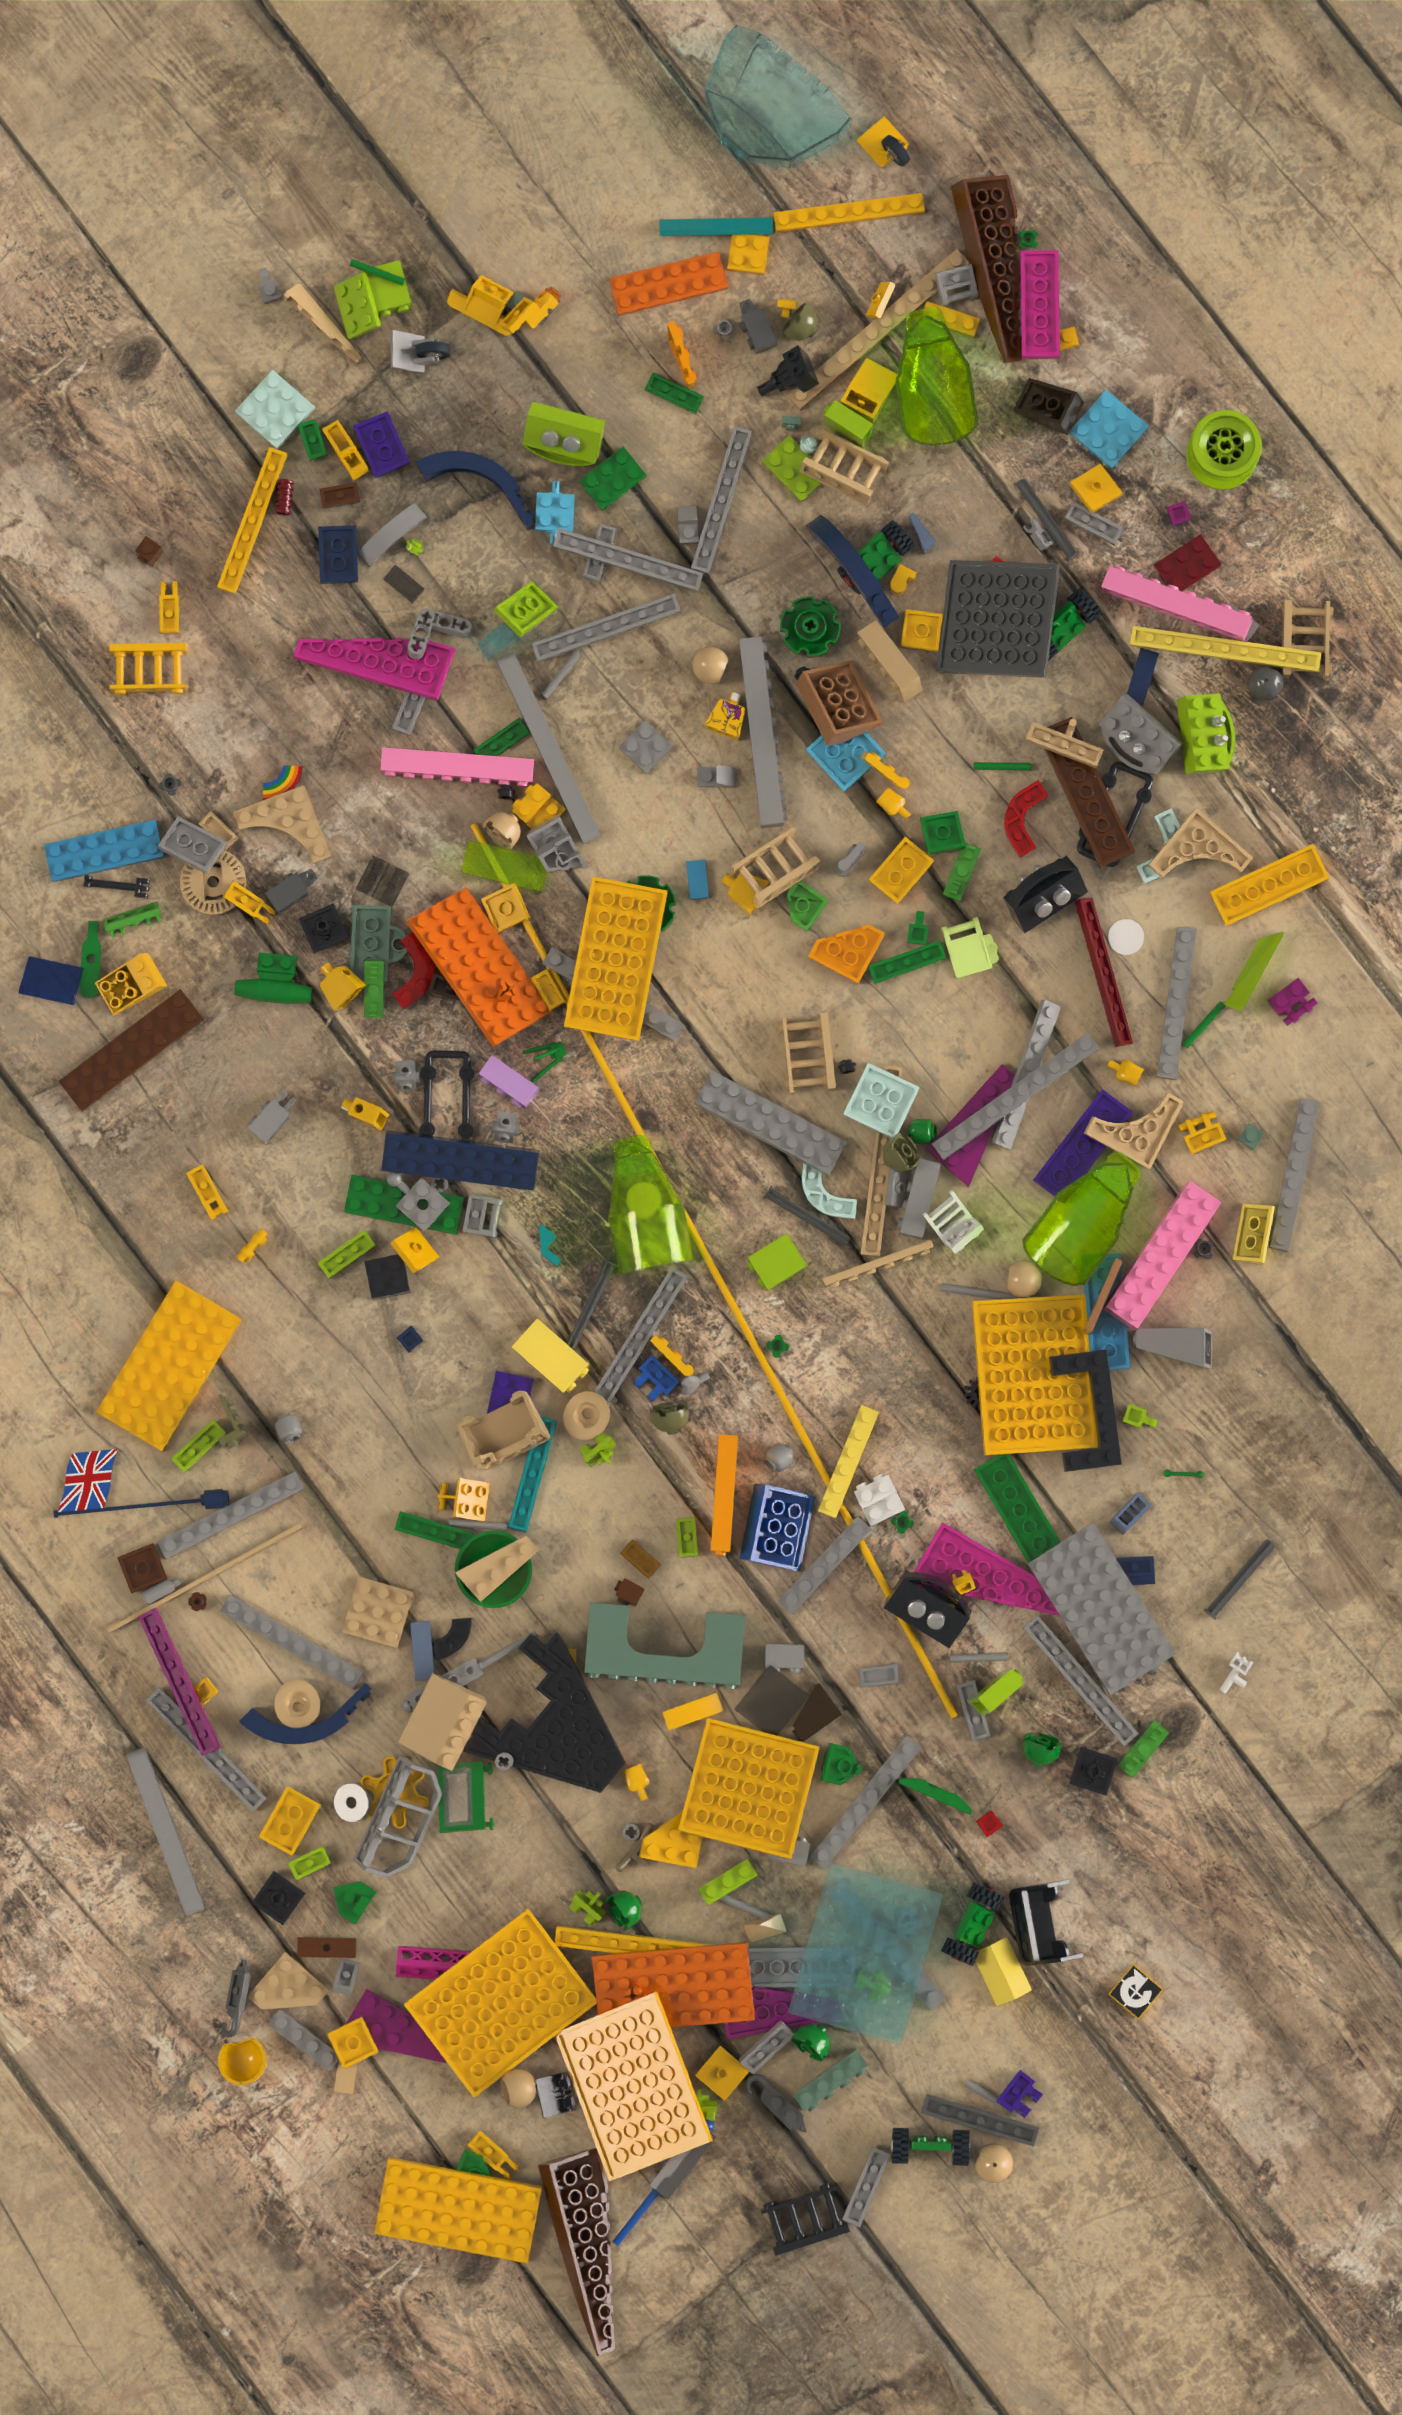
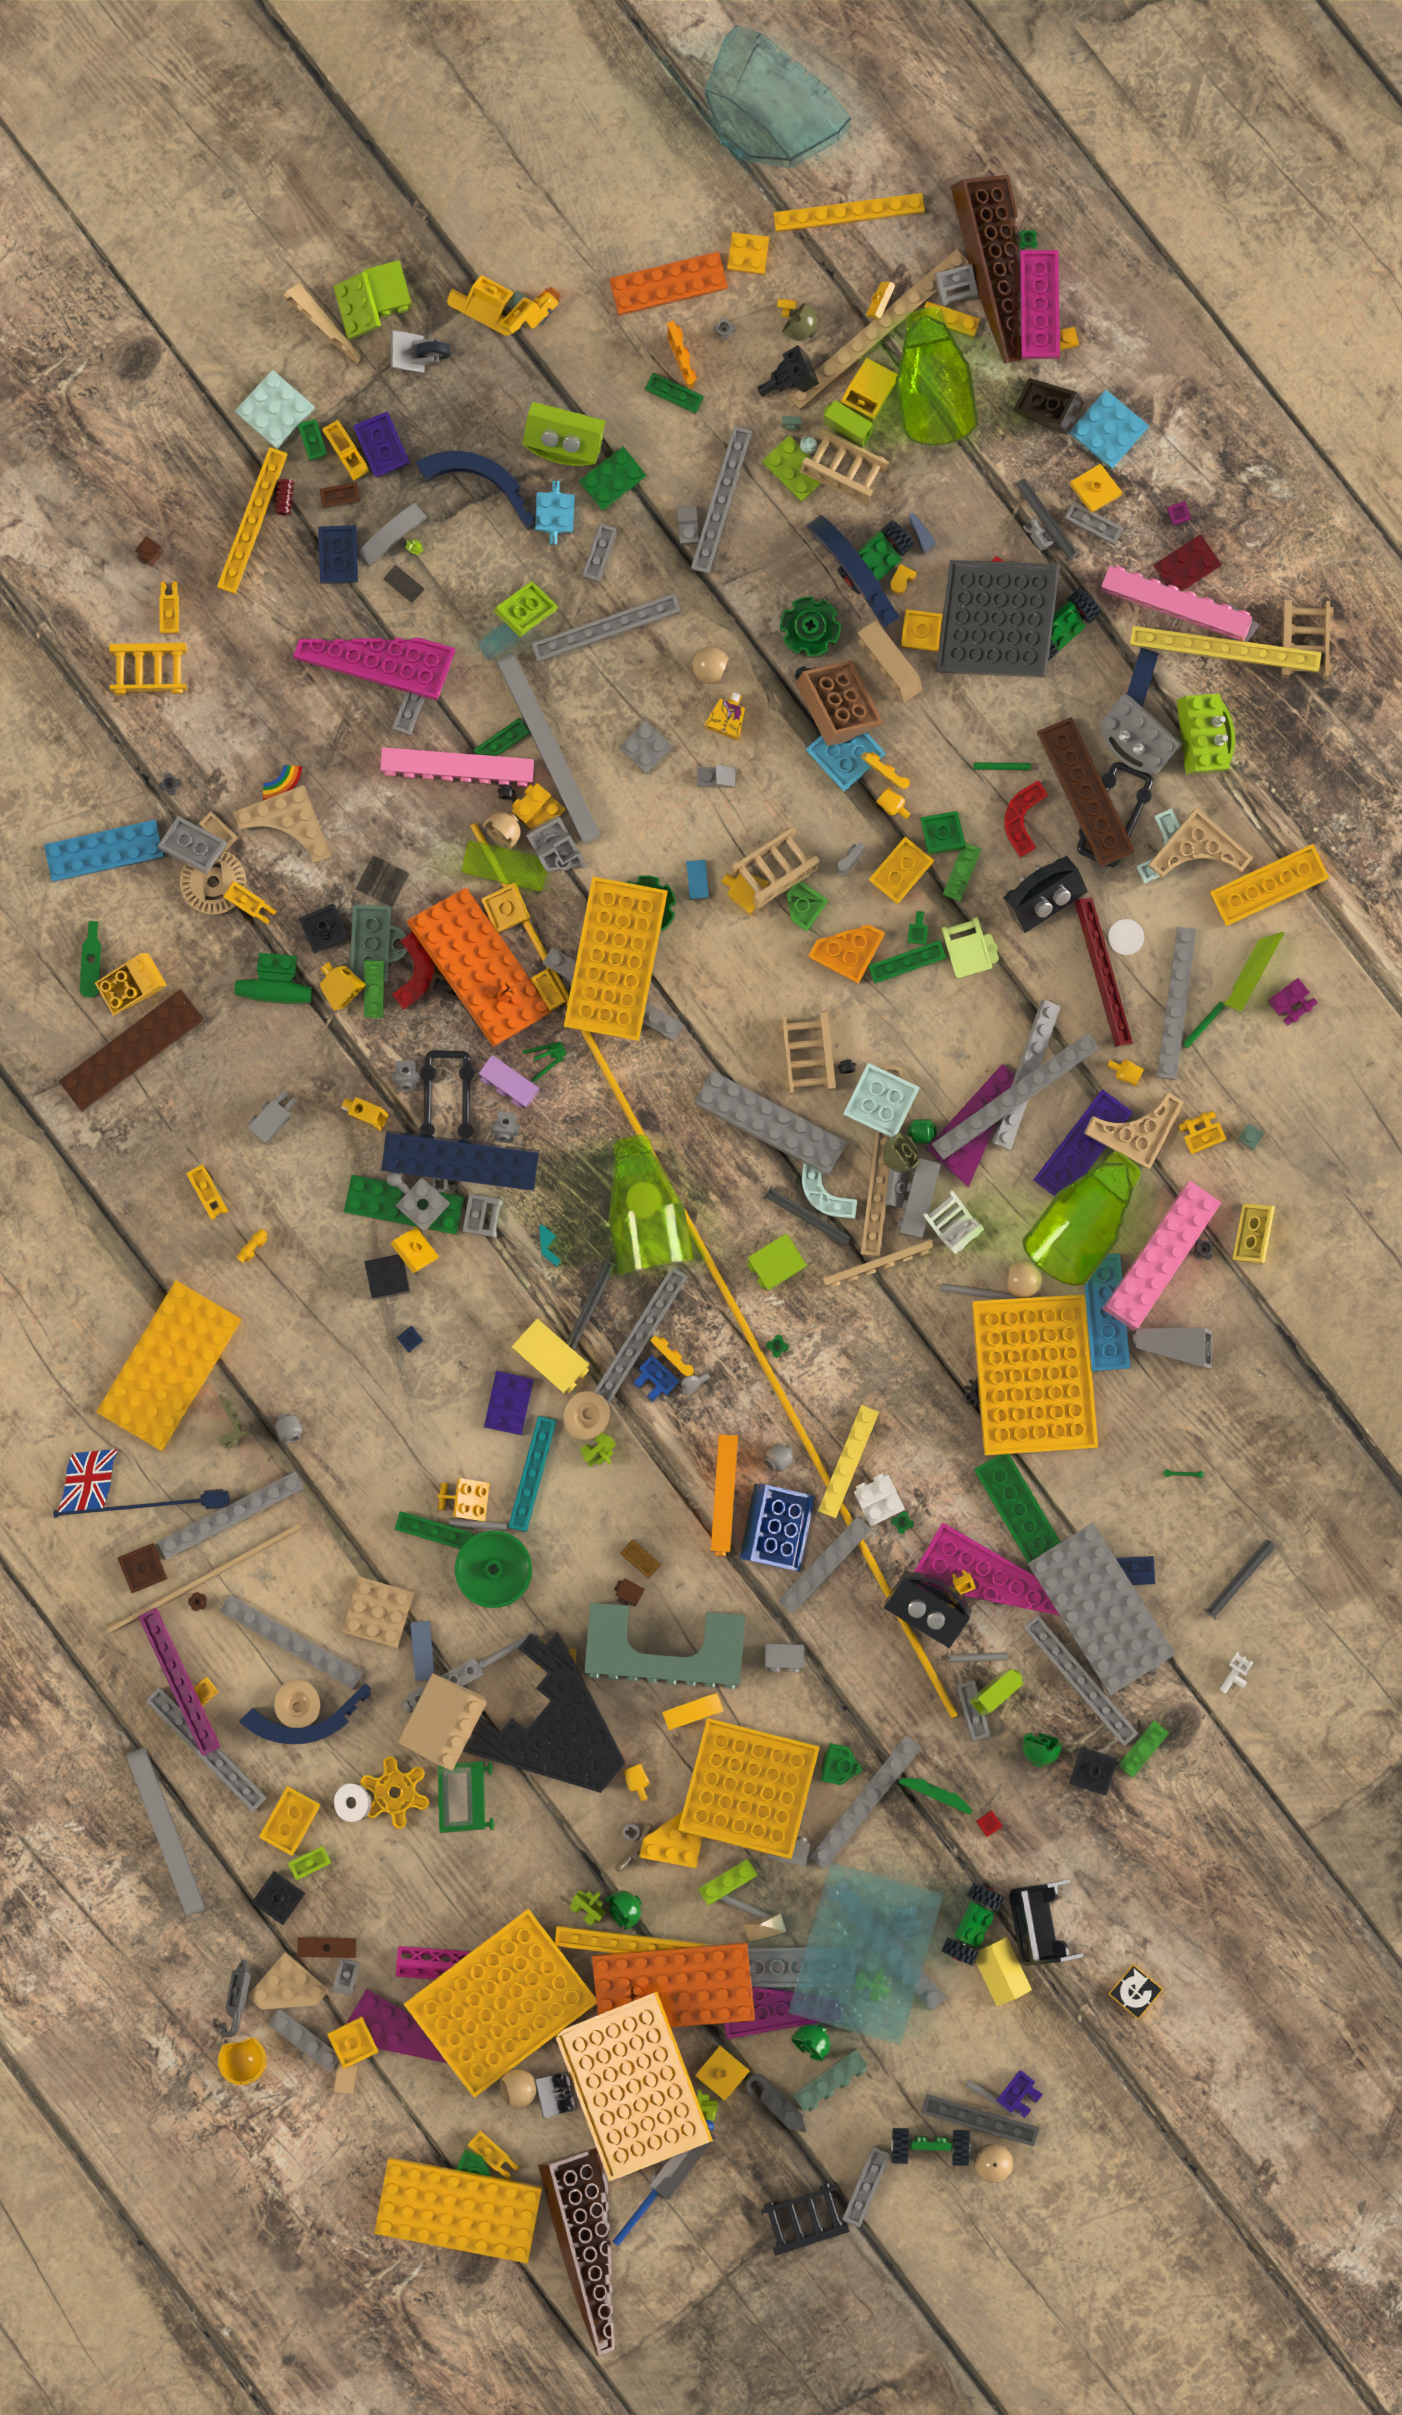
(50, 980): clear blue piece -> none
(89, 882): black hinge -> none
(132, 917): bright green plate -> none
(160, 1590): light grey cylinder -> none
(198, 1446): lime plate -> none
(268, 289): light grey plate -> none
(291, 890): dark grey hinge -> none
(346, 1254): lime plate -> none
(353, 1900): green plate -> none
(377, 272): green bar -> none
(383, 1812): light grey plate -> none
(433, 624): light grey beam -> none
(454, 1638): black tile -> none
(492, 1570): tan wedge -> none
(503, 1432): tan windscreen -> none
(504, 1755): light grey bush -> none
(561, 674): light grey piece -> none
(627, 560): light grey plate -> none
(670, 1417): olive cylinder -> none
(687, 1537): lime plate -> none
(716, 226): teal tile -> none
(757, 327): dark grey hinge -> none
(761, 732): light grey brick -> none
(766, 2047): light grey plate -> none
(771, 1701): clear smoke piece -> none
(815, 1714): dark brown slope -> none
(878, 1675): light grey tile -> none
(884, 144): yellow plate -> none
(1064, 743): tan plate -> none
(1104, 1292): medium nougat tile -> none
(1109, 1450): black plate -> none
(1119, 1525): sand blue slope -> none
(1136, 1416): lime plate -> none
(1225, 428): lime wheel -> none
(1265, 690): dark grey piece -> none
(1294, 1174): light grey plate -> none

